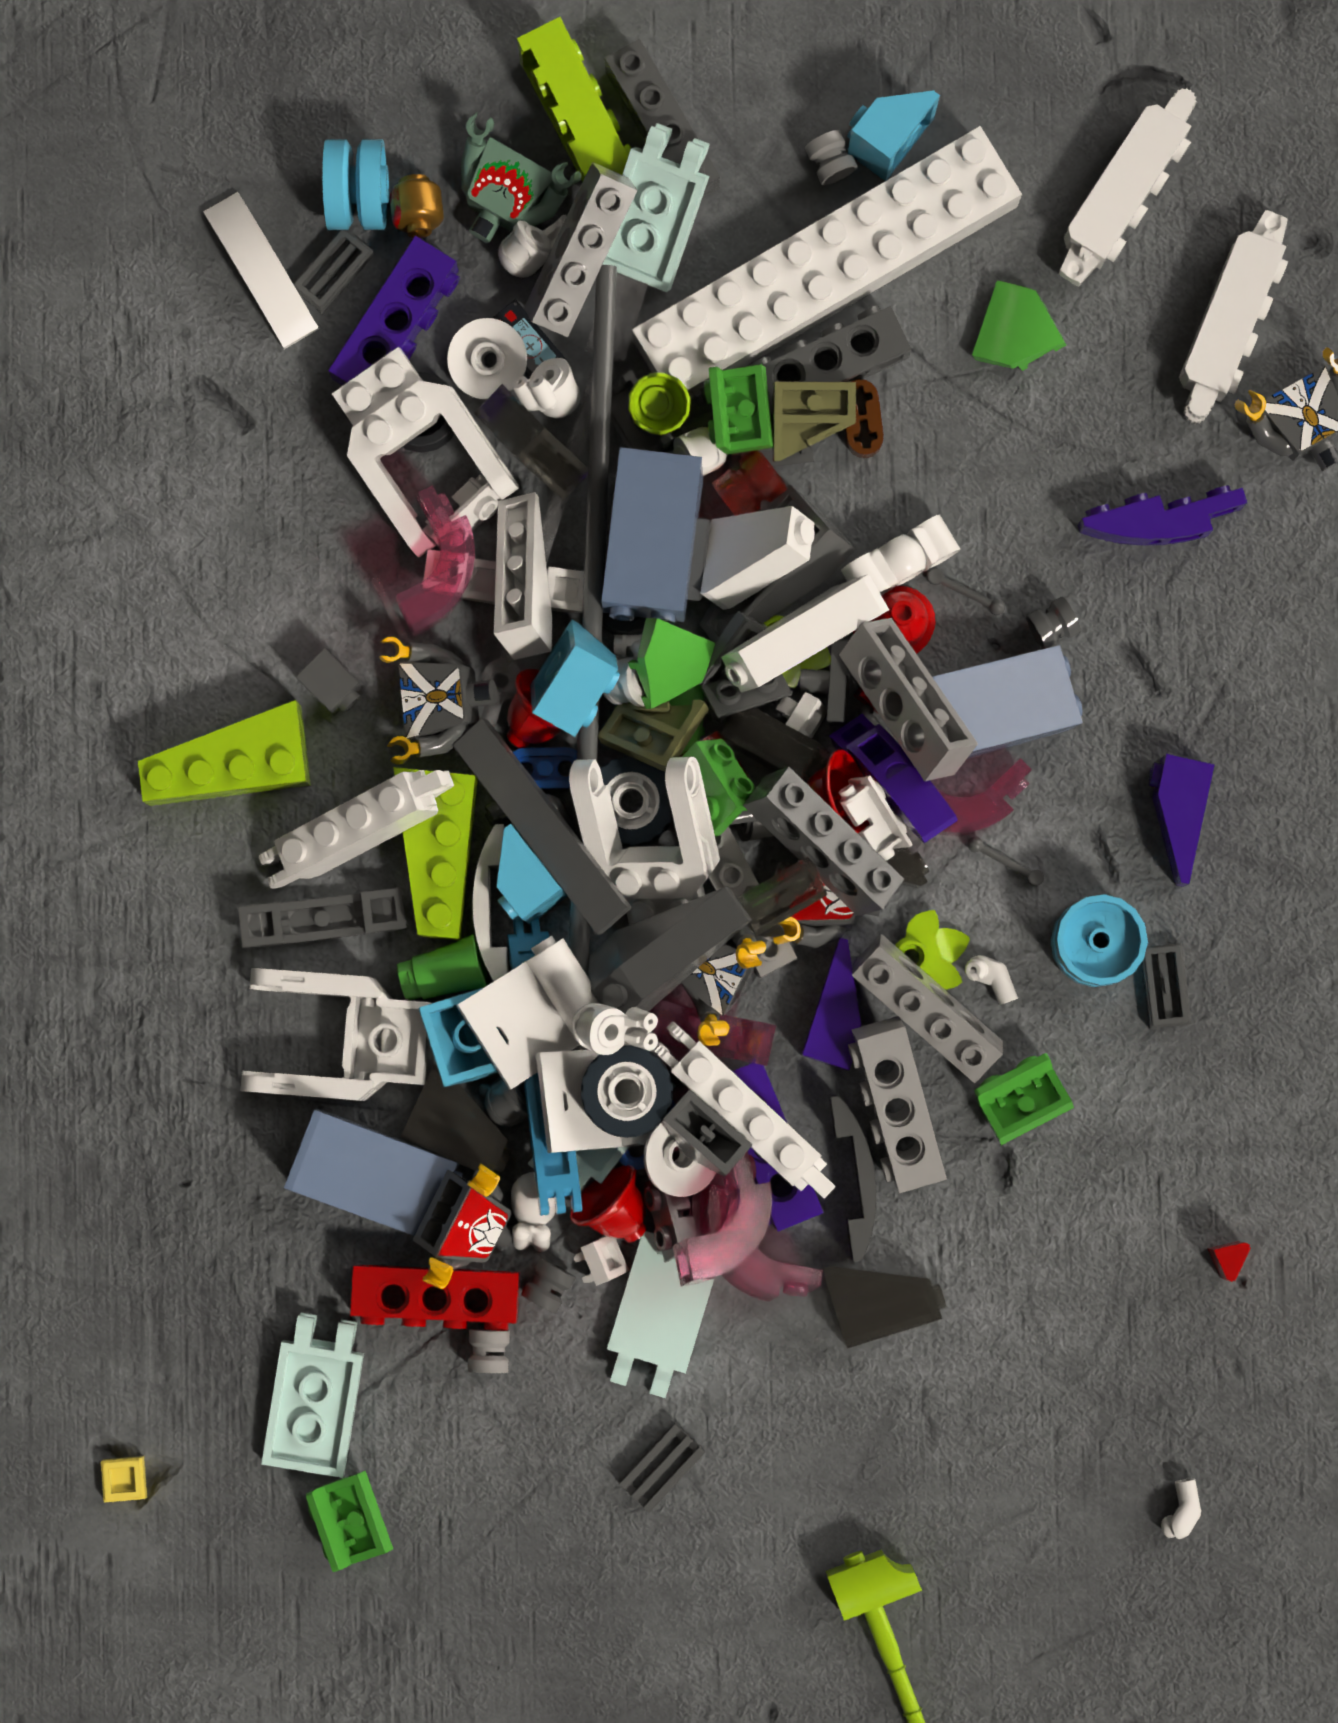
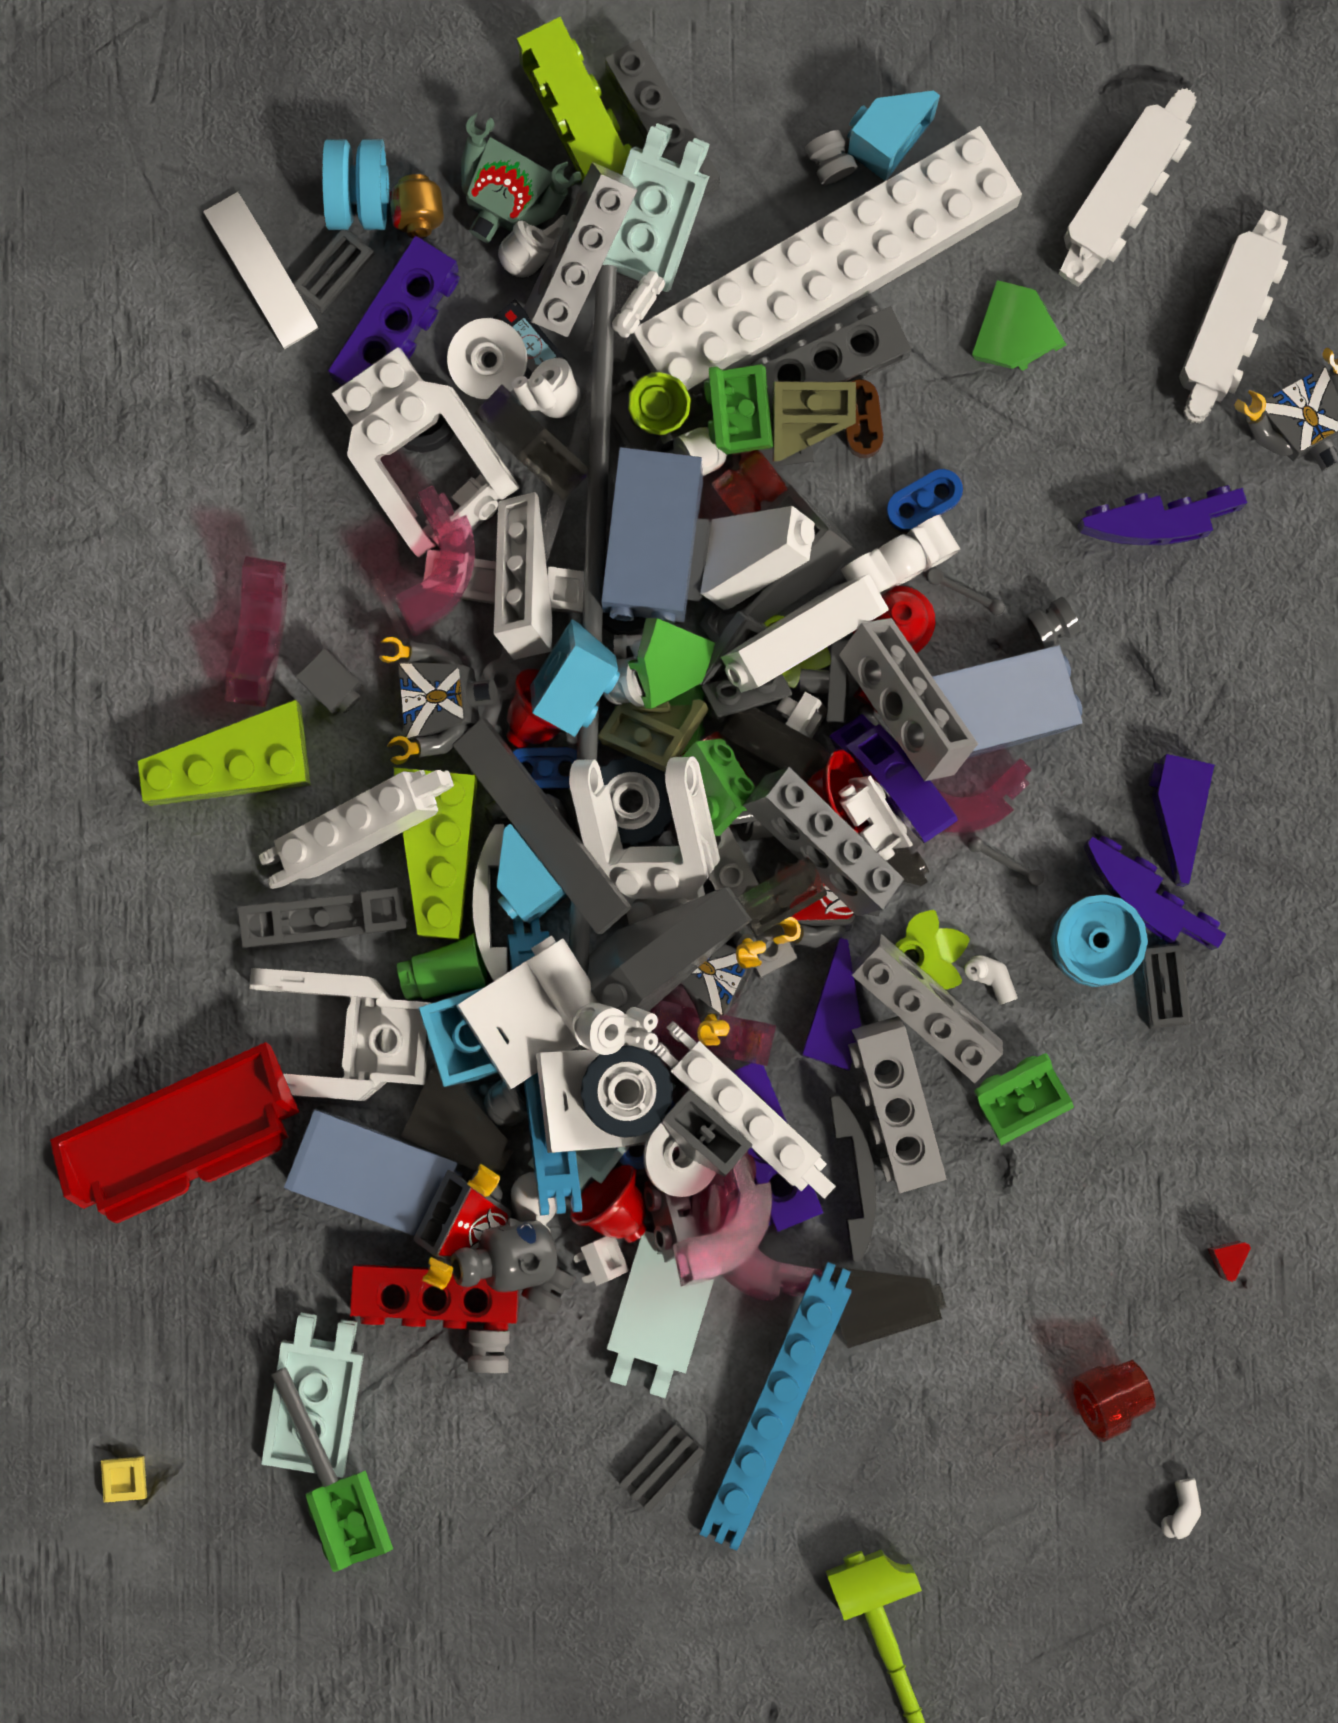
(176, 1135): none -> red slope
(258, 633): none -> clear pink arch
(304, 1427): none -> dark grey piece
(508, 1257): none -> dark grey piece
(638, 304): none -> white axle
(777, 1406): none -> dark azure hinge
(922, 499): none -> blue plate
(1112, 1398): none -> clear red piece
(1137, 886): none -> dark purple slope

